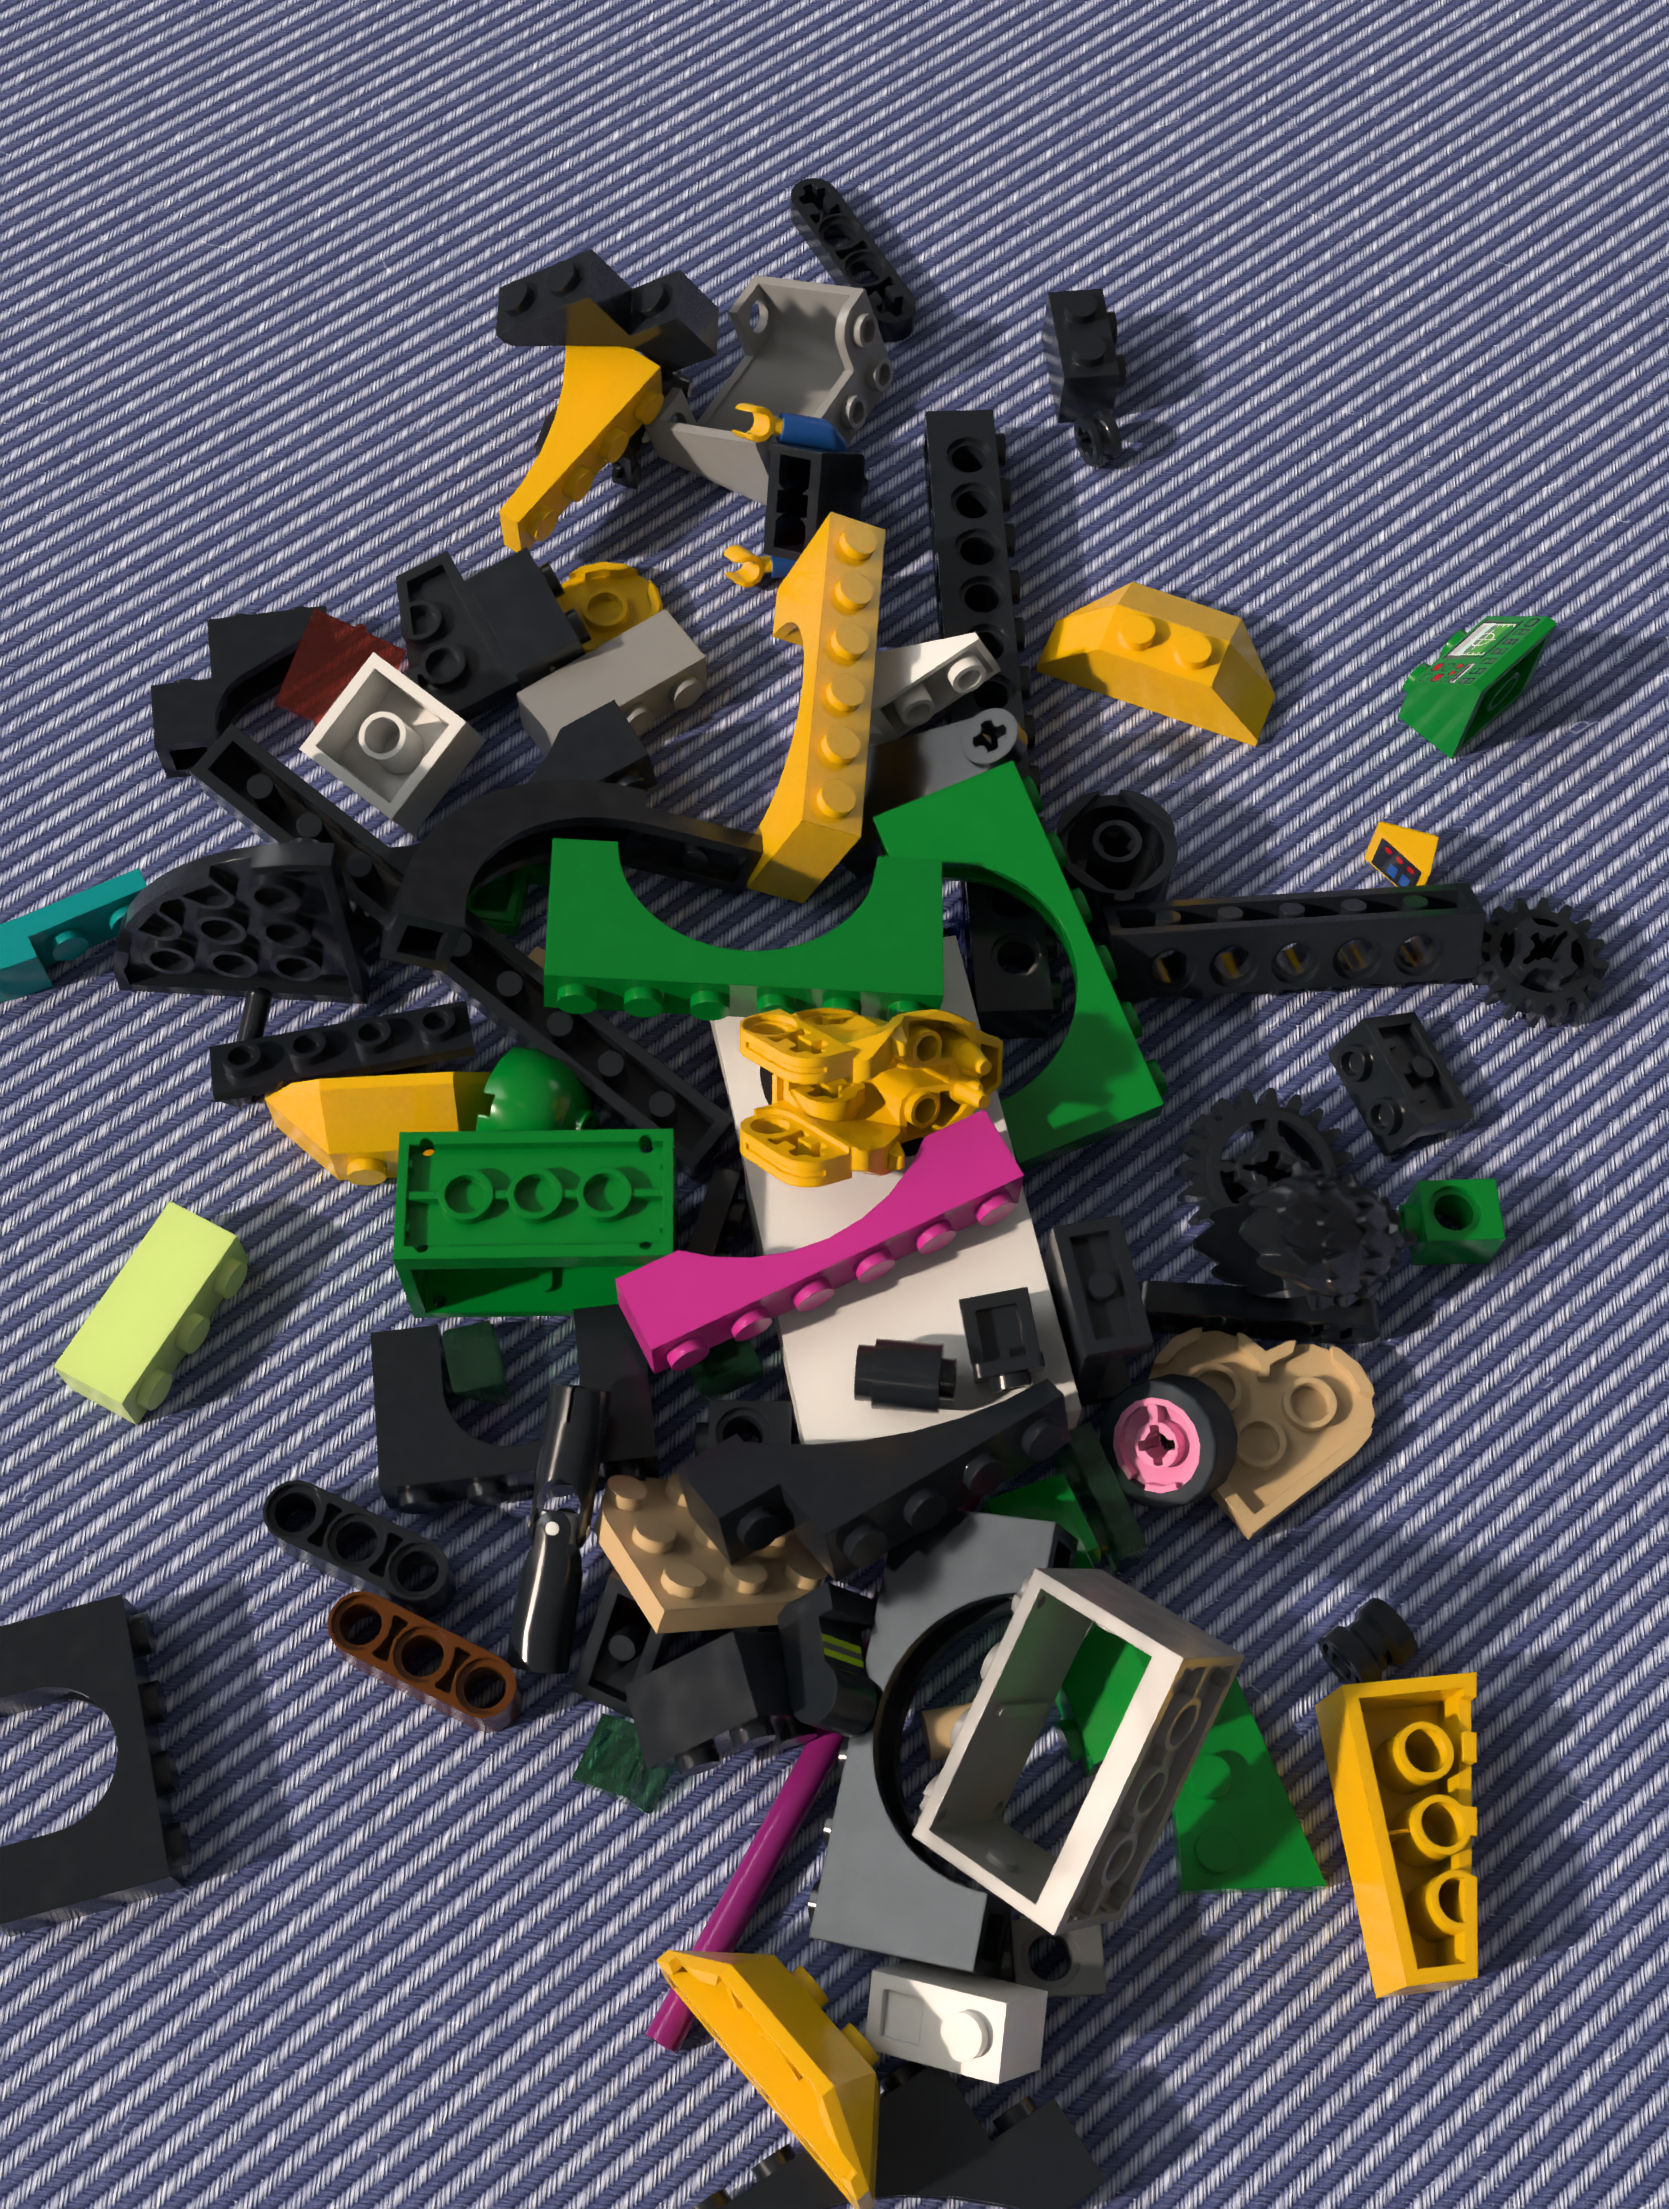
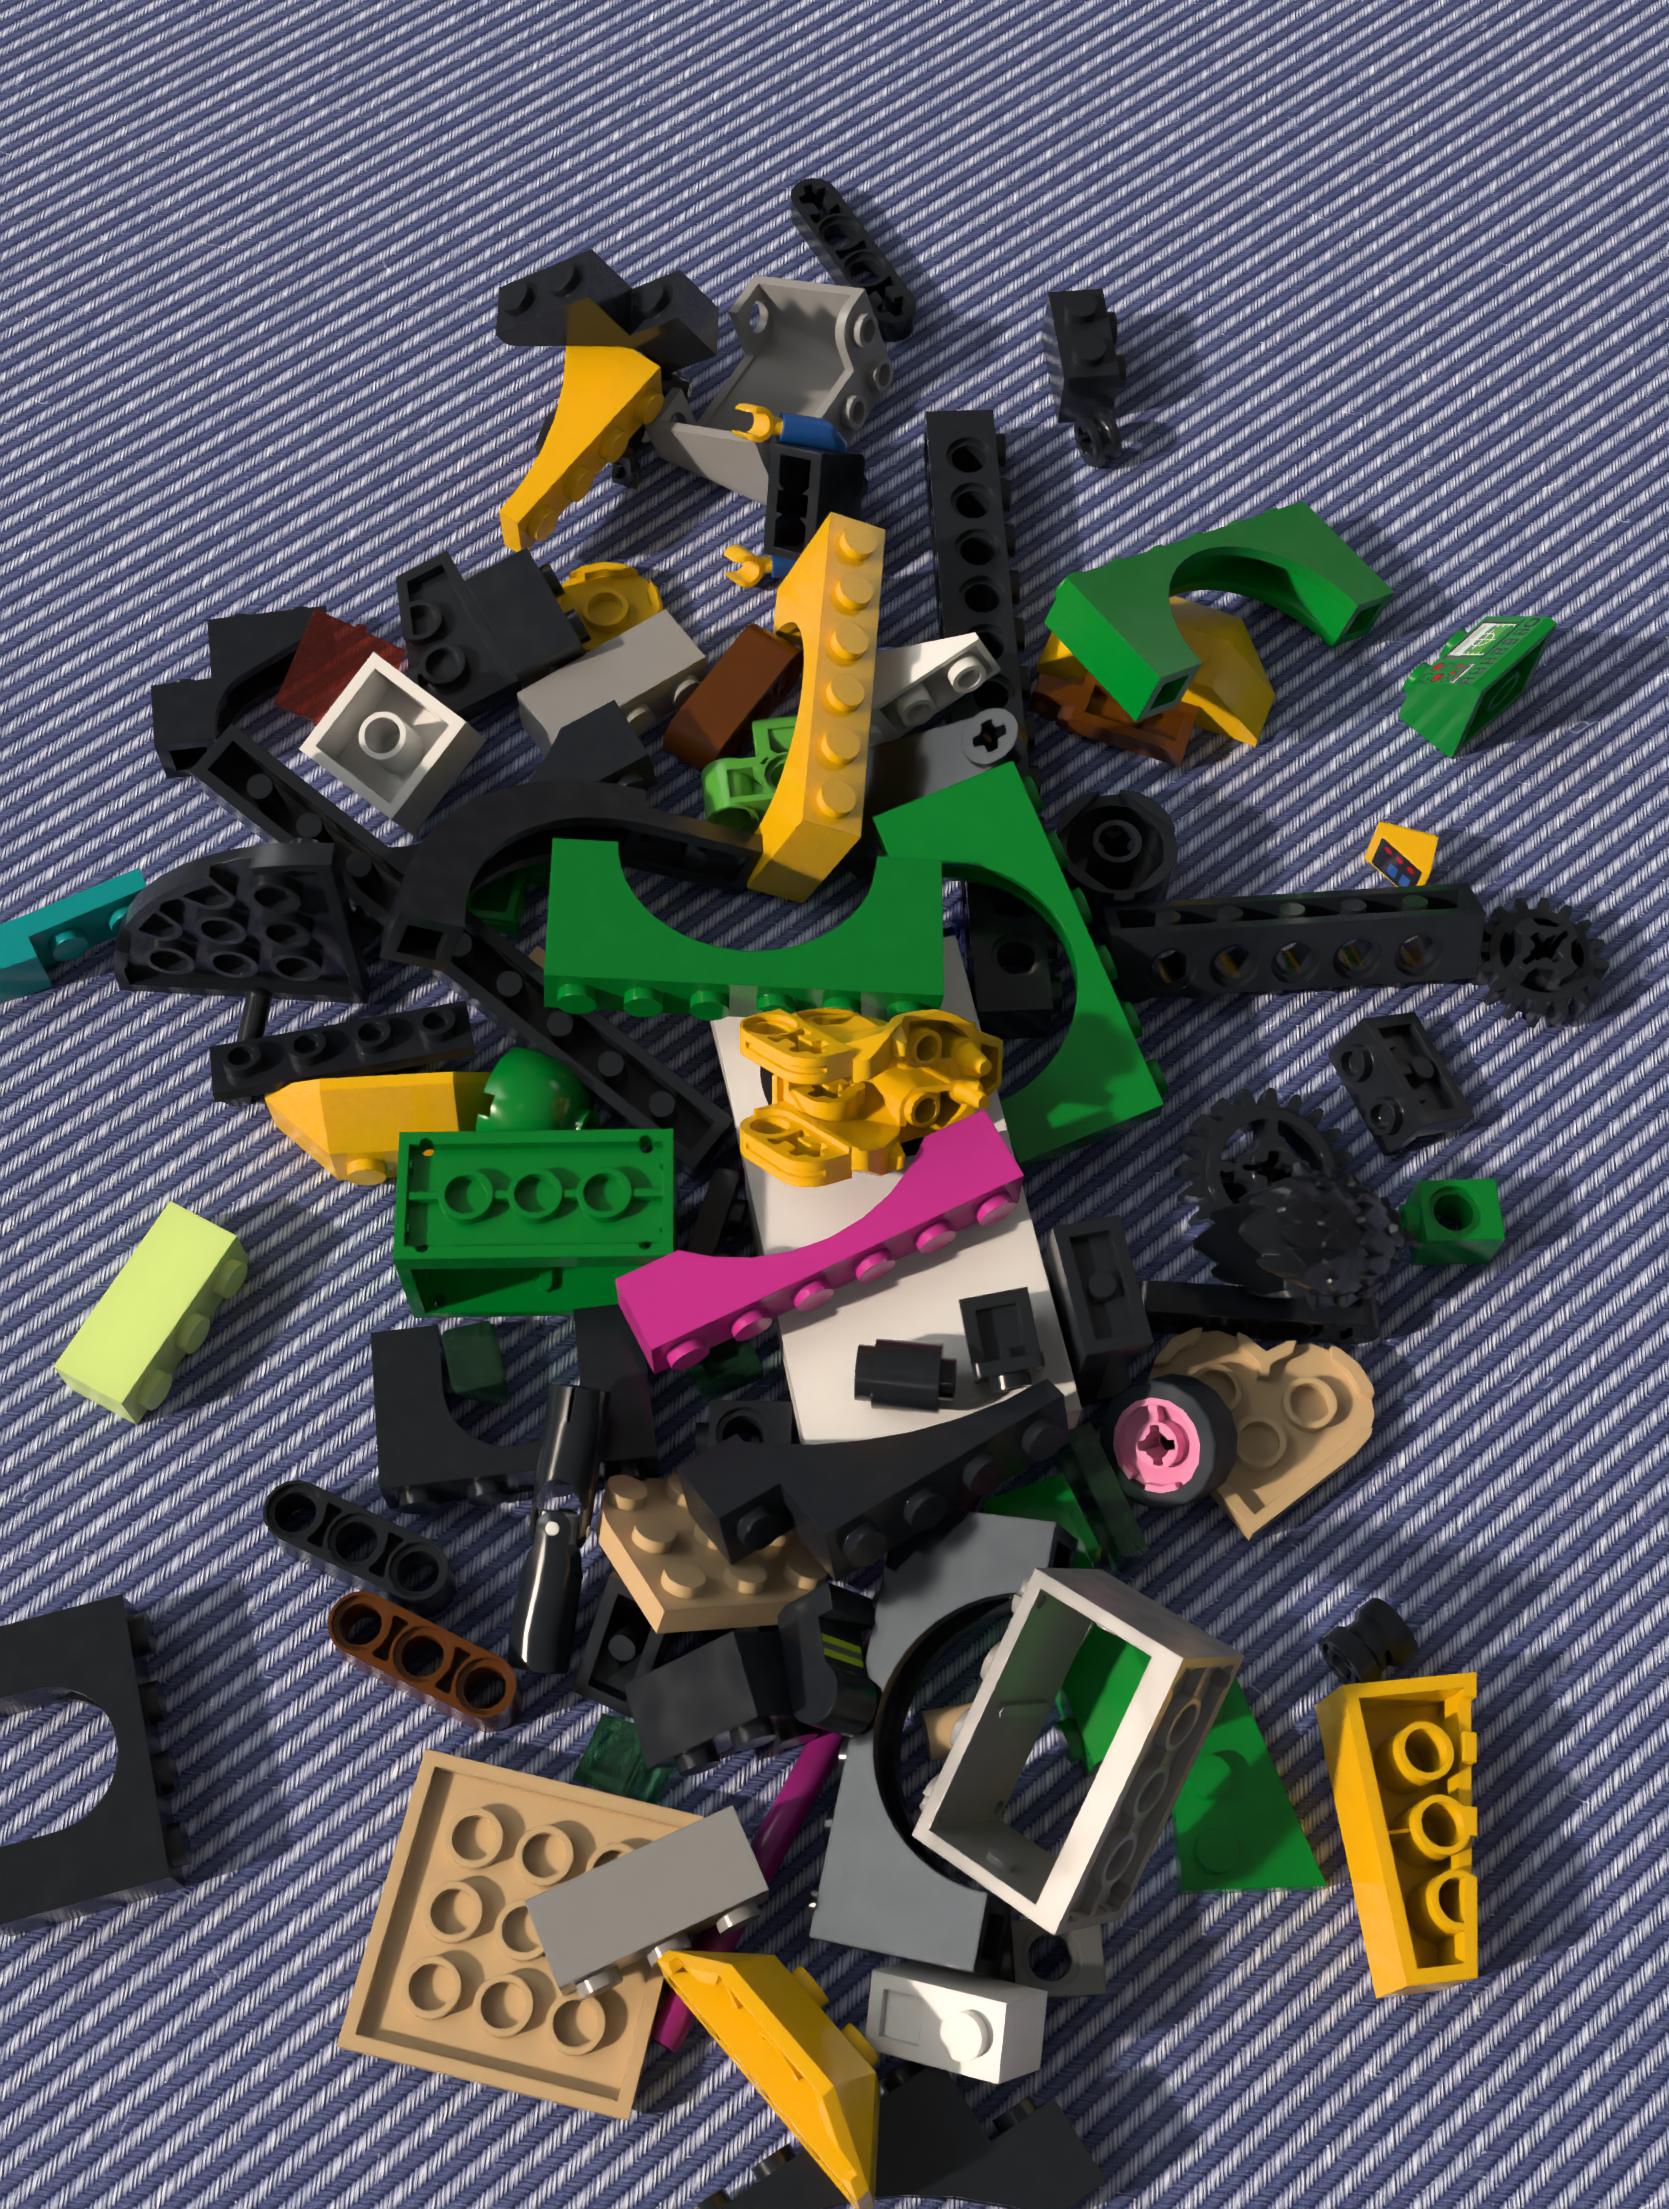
(454, 1956): none -> tan plate
(648, 1903): none -> light grey brick
(739, 689): none -> reddish brown beam
(741, 789): none -> bright green piece
(1092, 712): none -> reddish brown hinge
(1288, 557): none -> green arch

